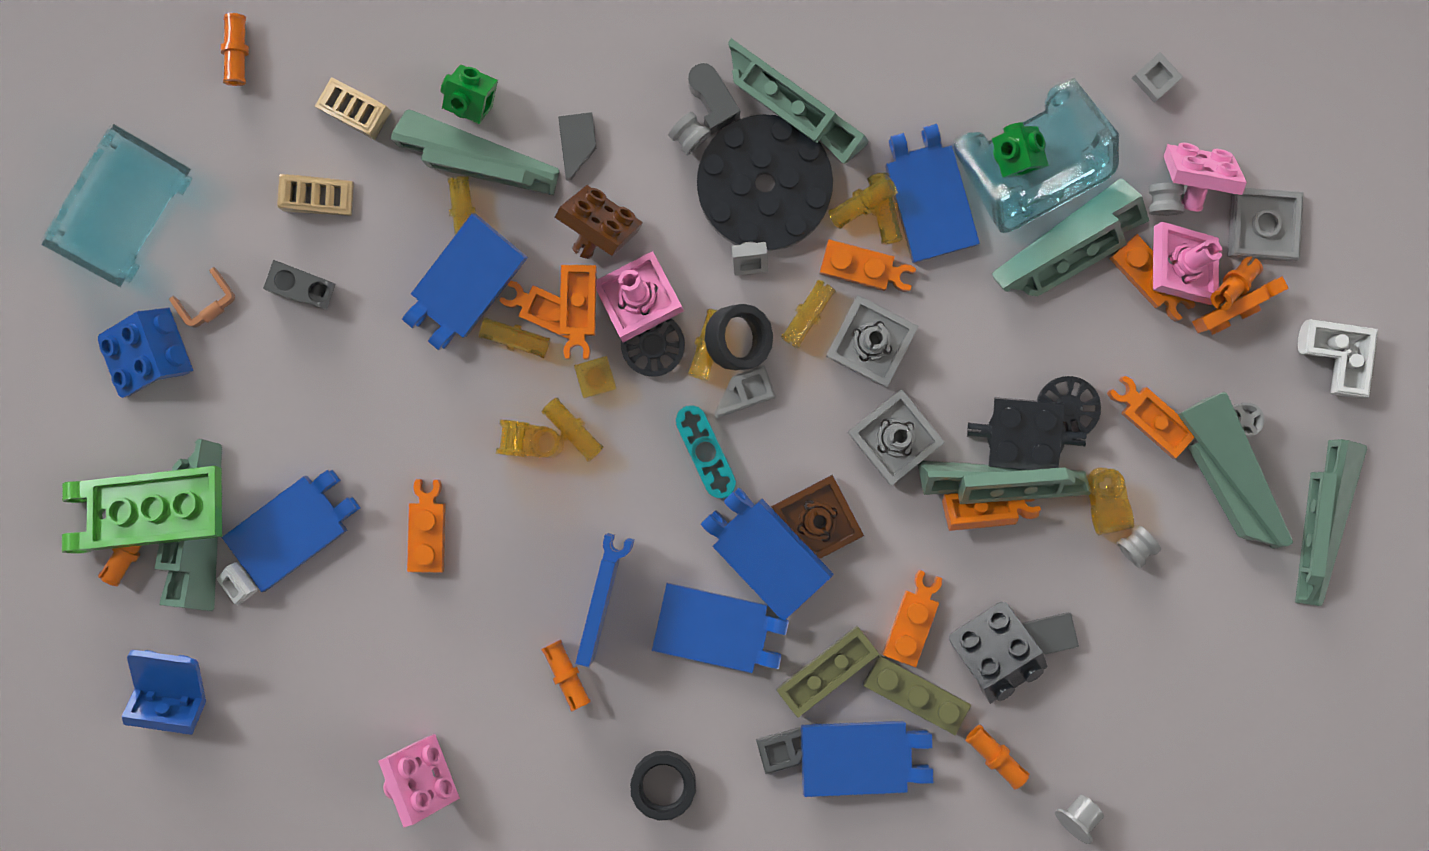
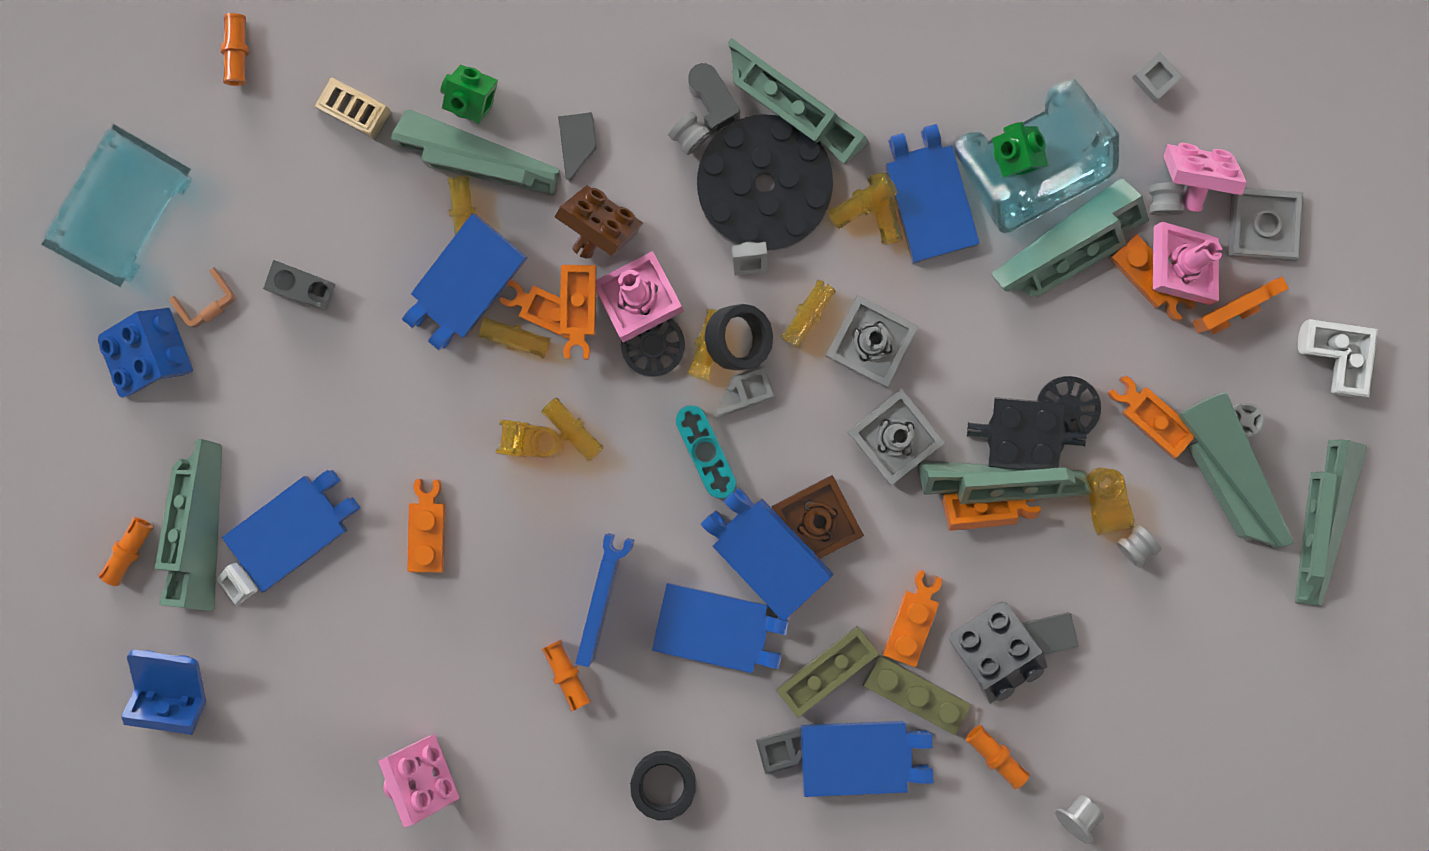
(146, 509): bright green hinge -> none
(285, 194): tan slope -> none
(595, 377): clear yellow plate -> none
(863, 266): orange plate -> none
(1236, 283): orange pin -> none

